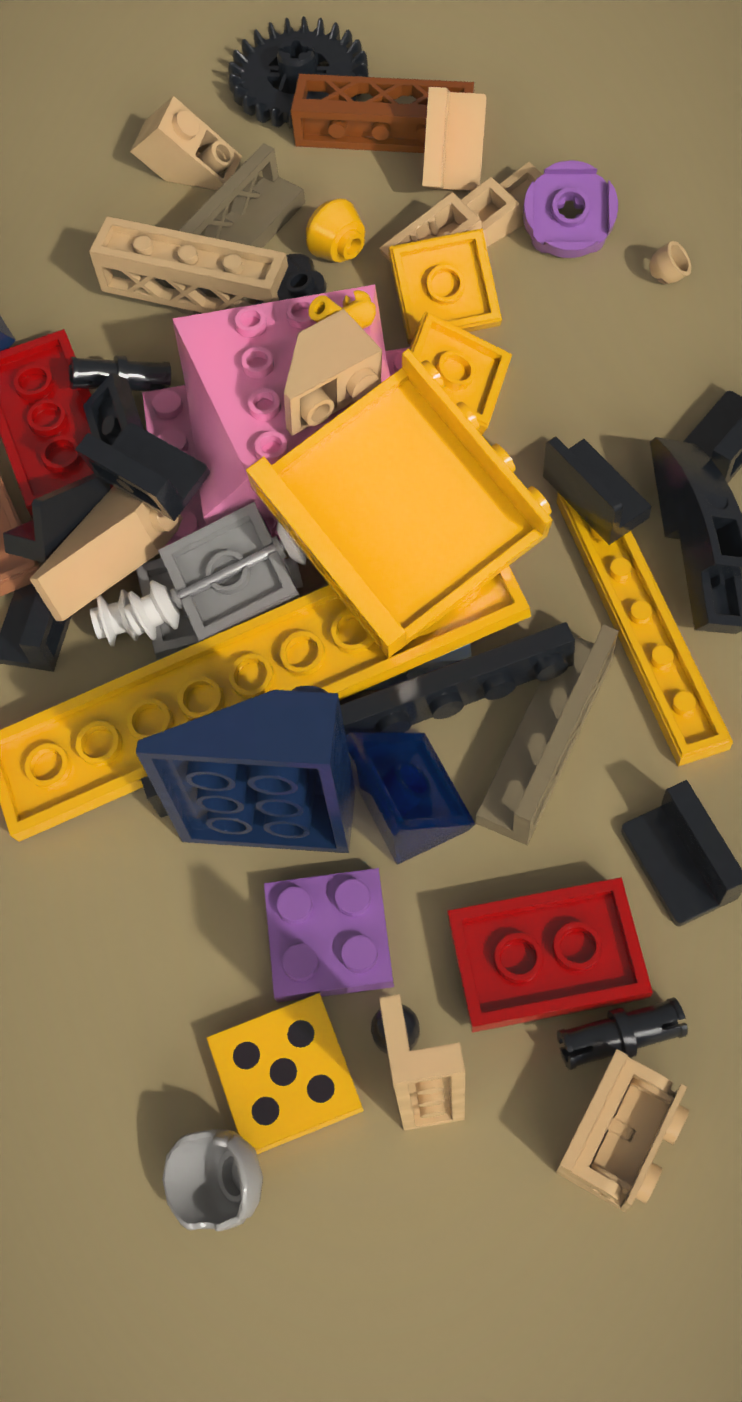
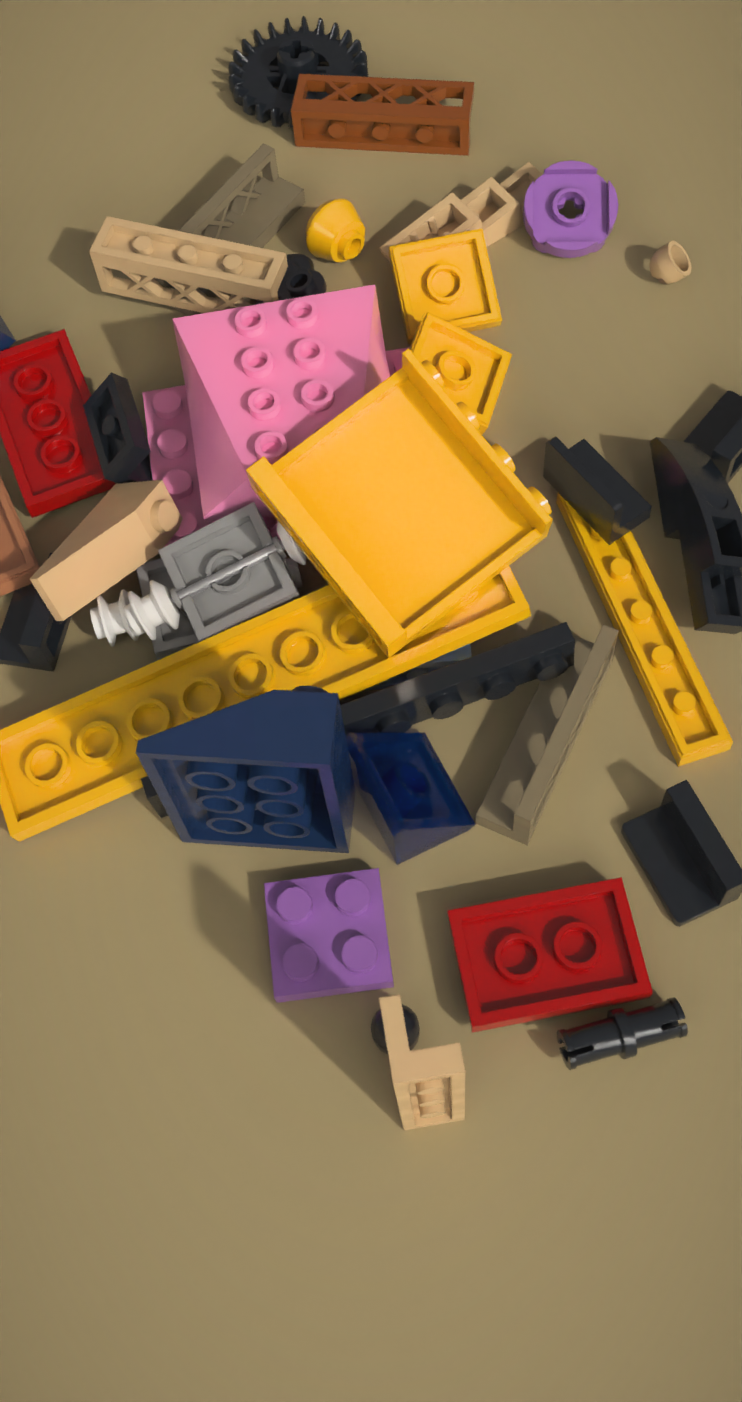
(55, 518): black panel -> none
(140, 375): black pin -> none
(146, 469): black panel -> none
(184, 148): tan slope -> none
(212, 1180): light grey hair -> none
(284, 1074): yellow tile -> none
(329, 370): tan slope -> none
(361, 309): yellow arm -> none
(454, 139): tan panel -> none
(623, 1133): tan hinge -> none

